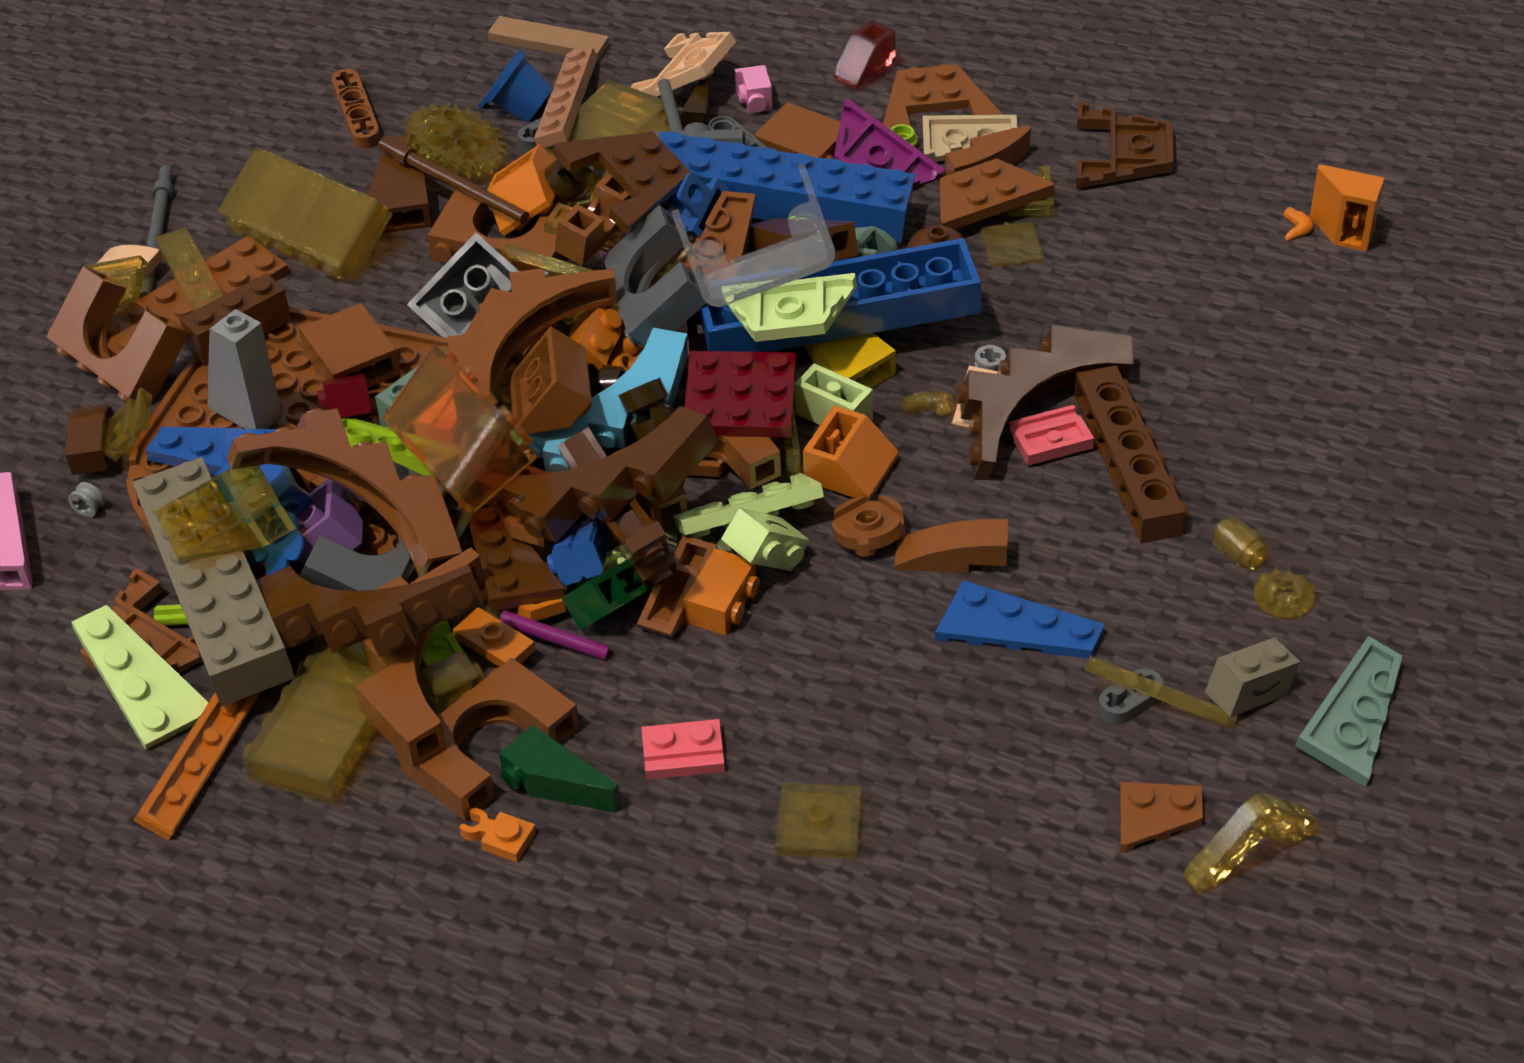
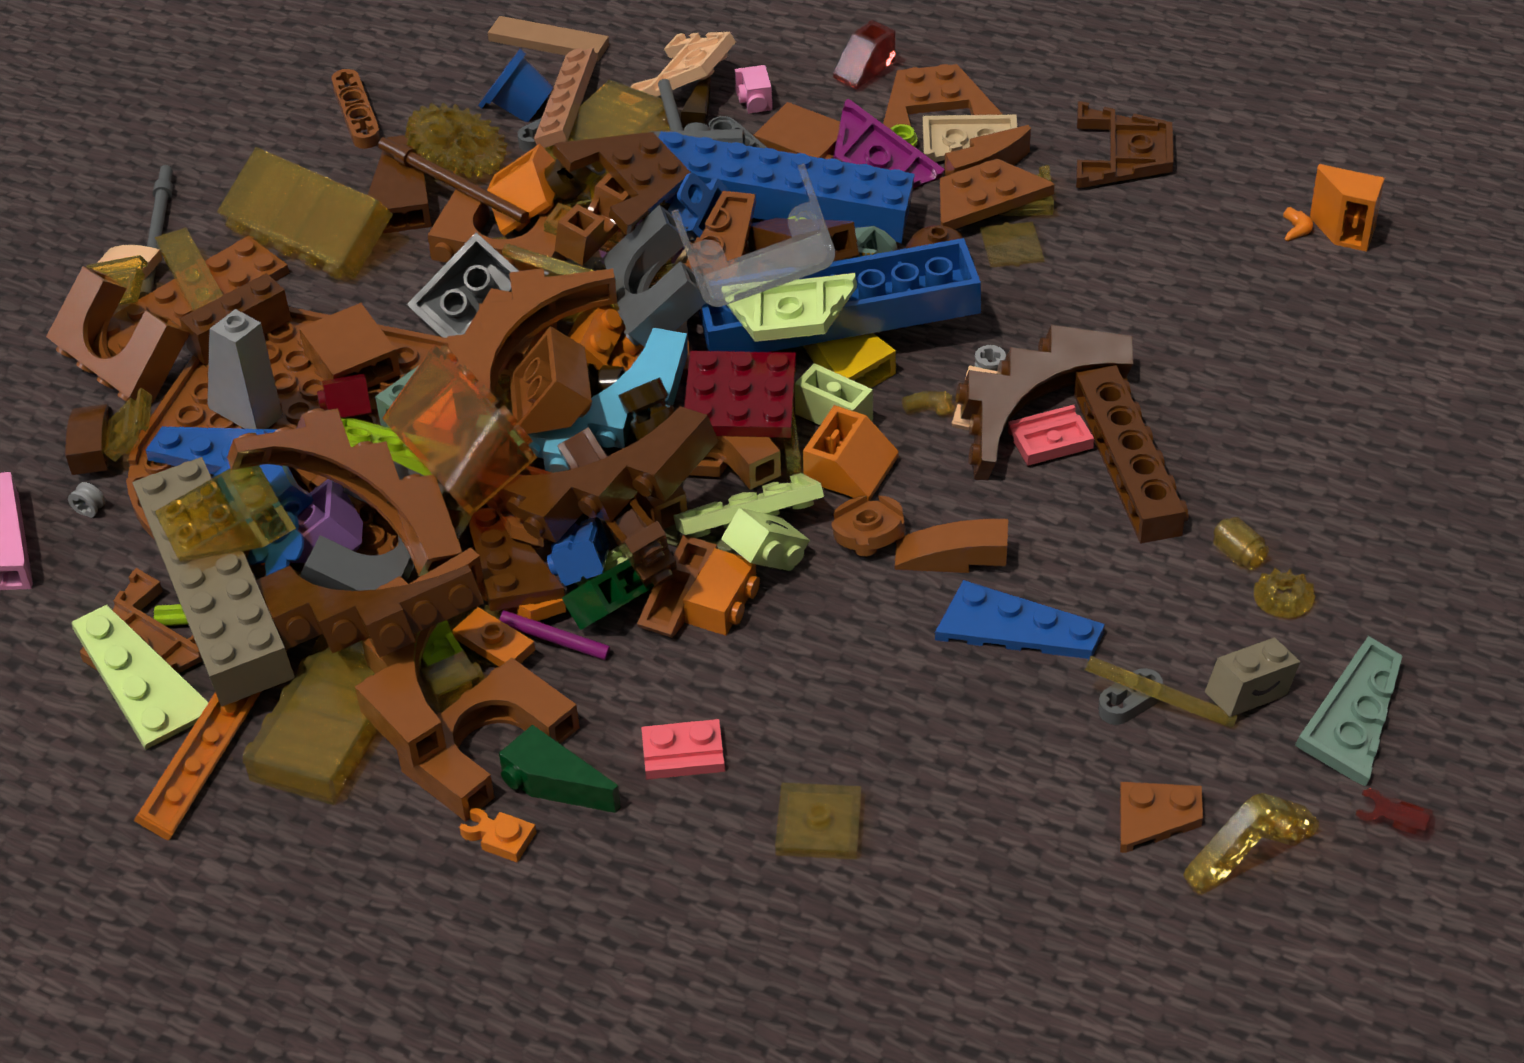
(1406, 815): none -> clear red plate

